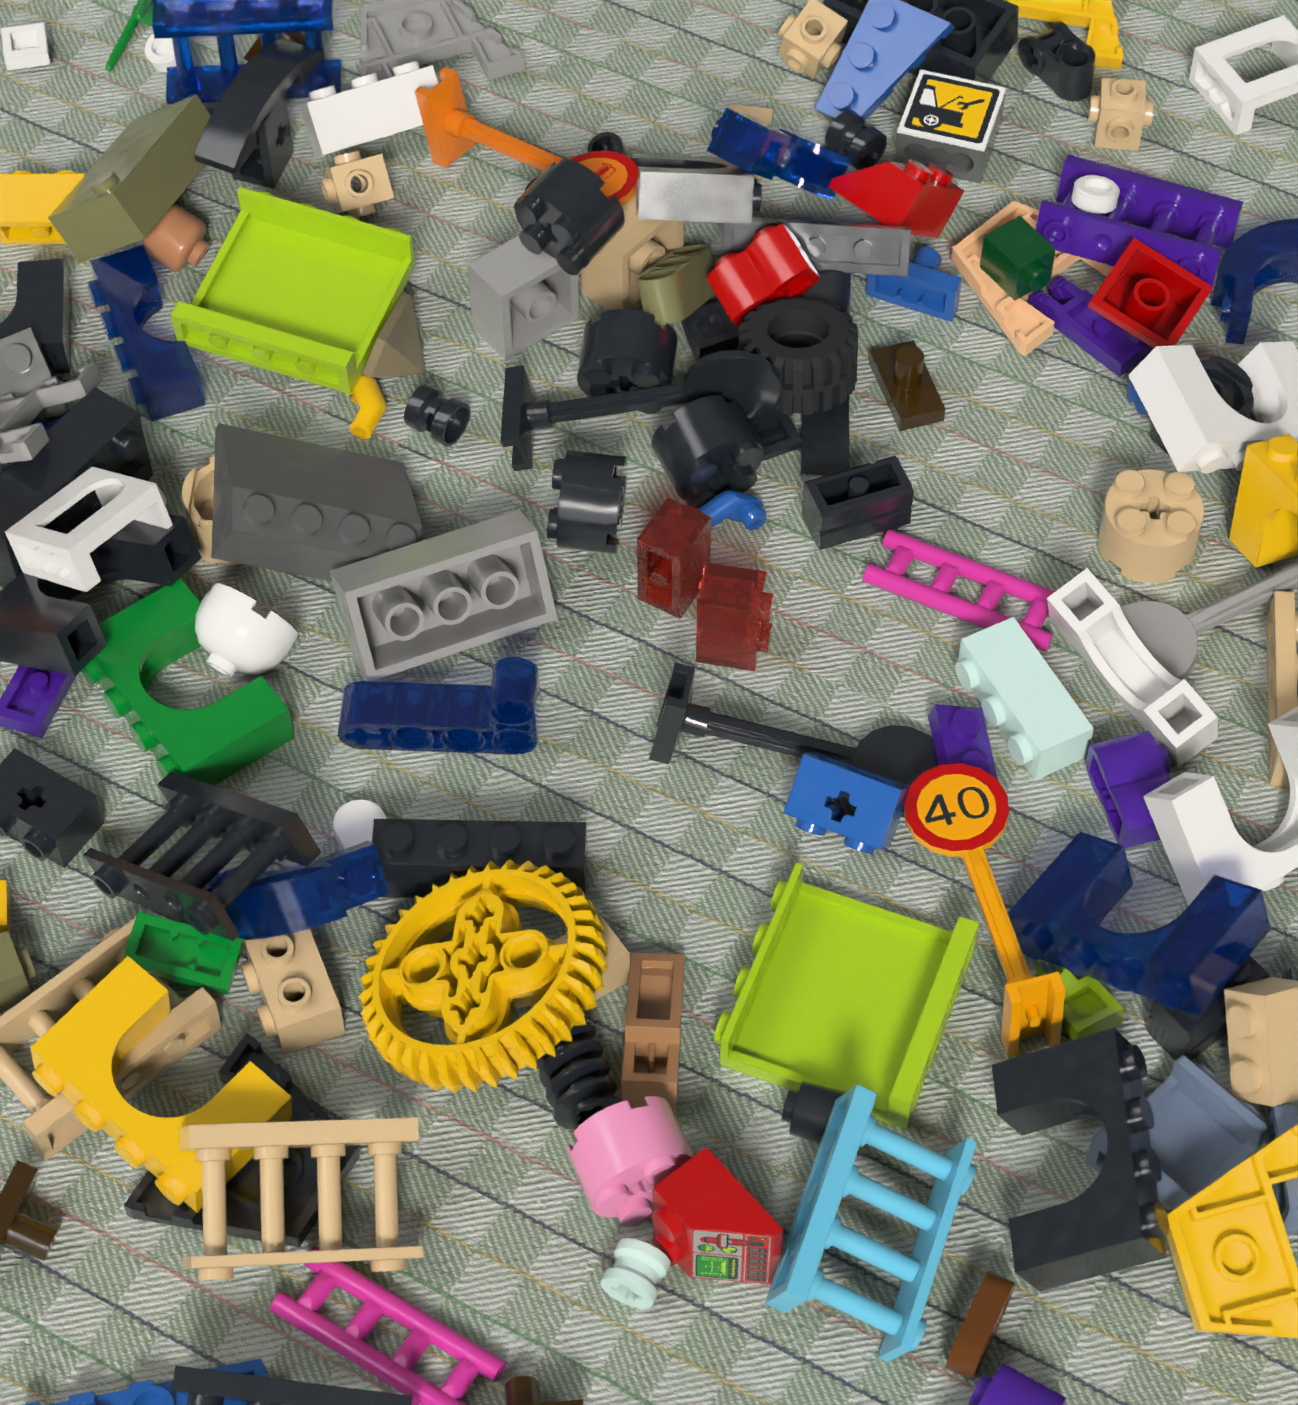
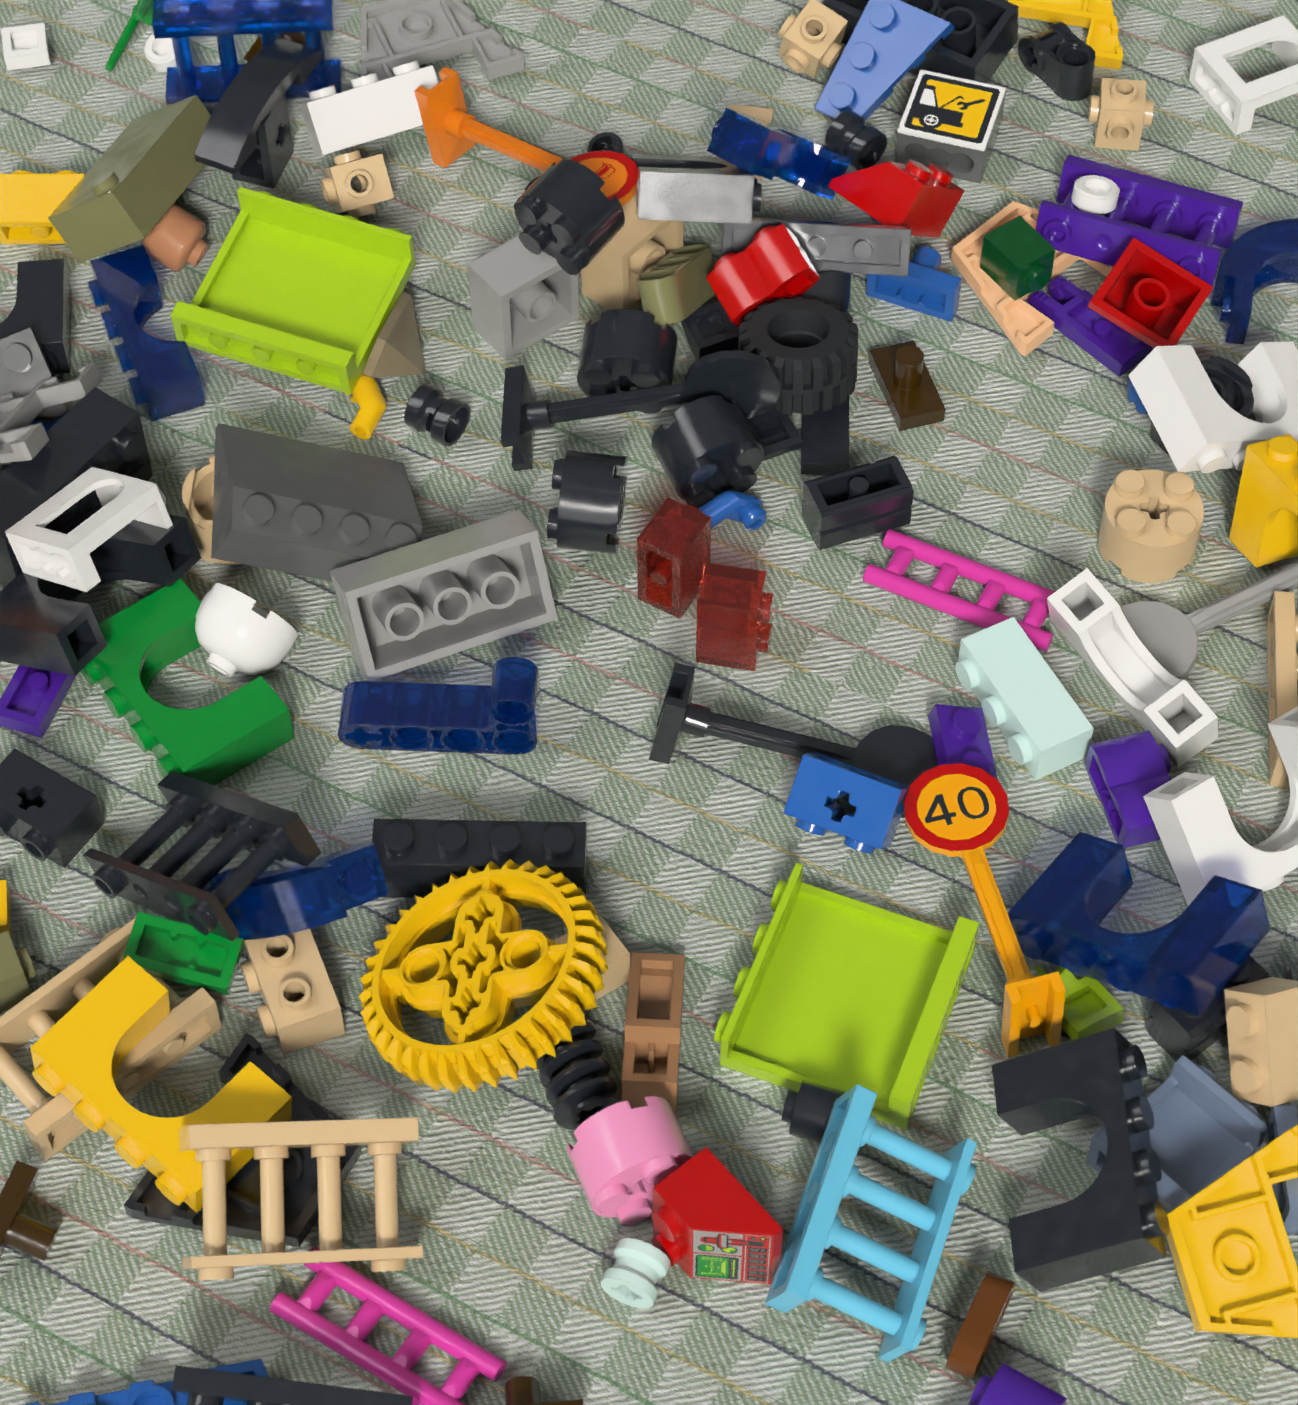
(355, 822): white tile -> none

